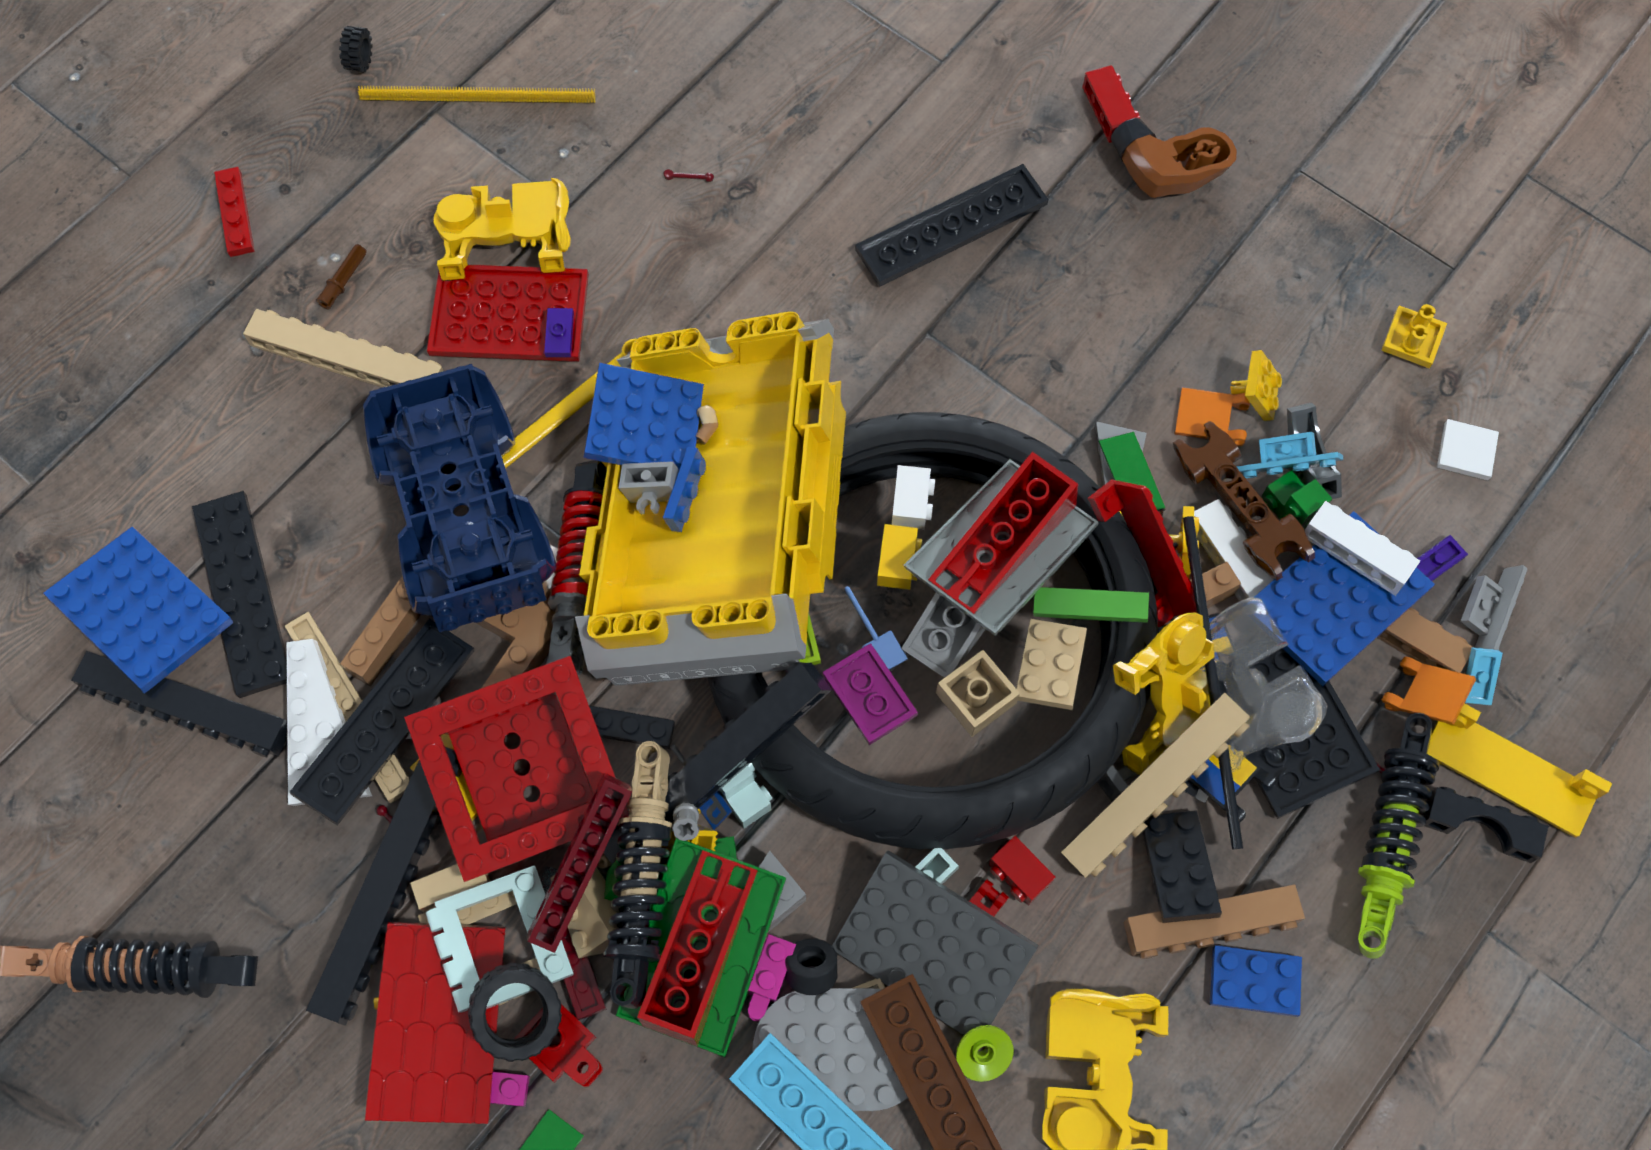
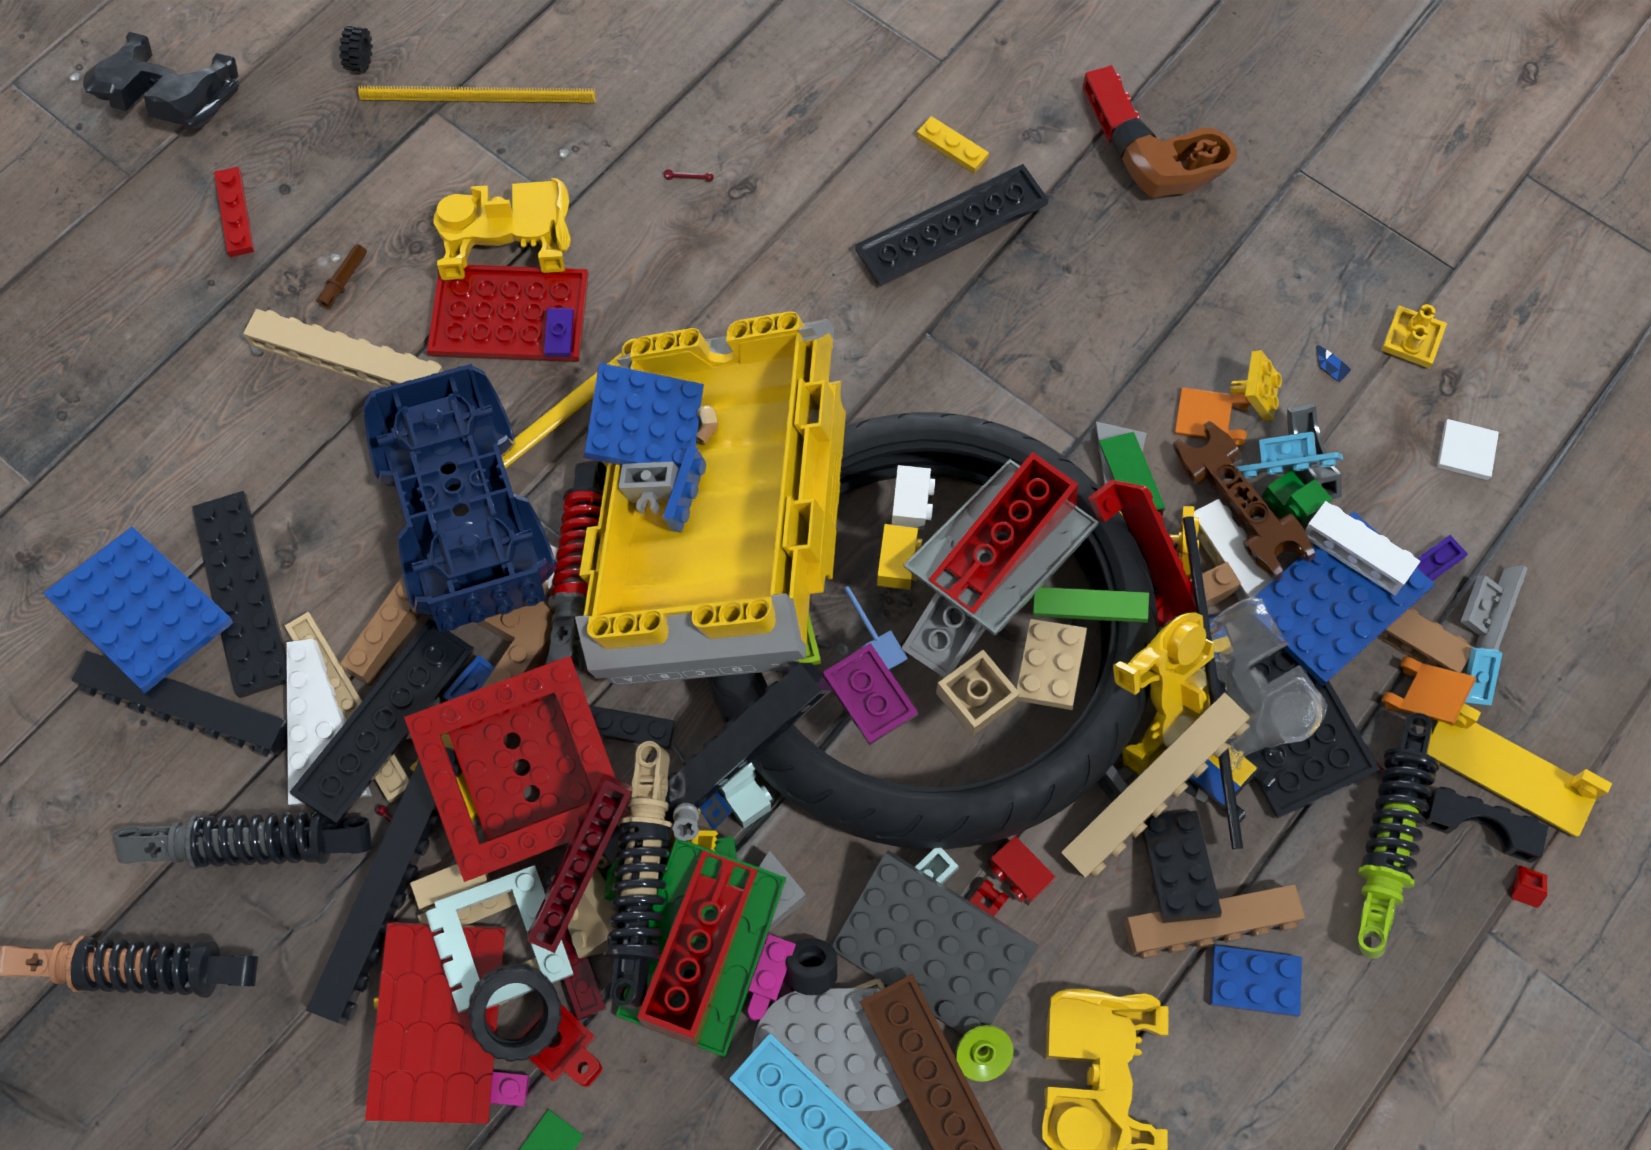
(170, 97): none -> black animal
(243, 841): none -> black piece
(471, 679): none -> blue plate
(952, 145): none -> yellow plate
(1332, 364): none -> sticker
(1530, 887): none -> red slope

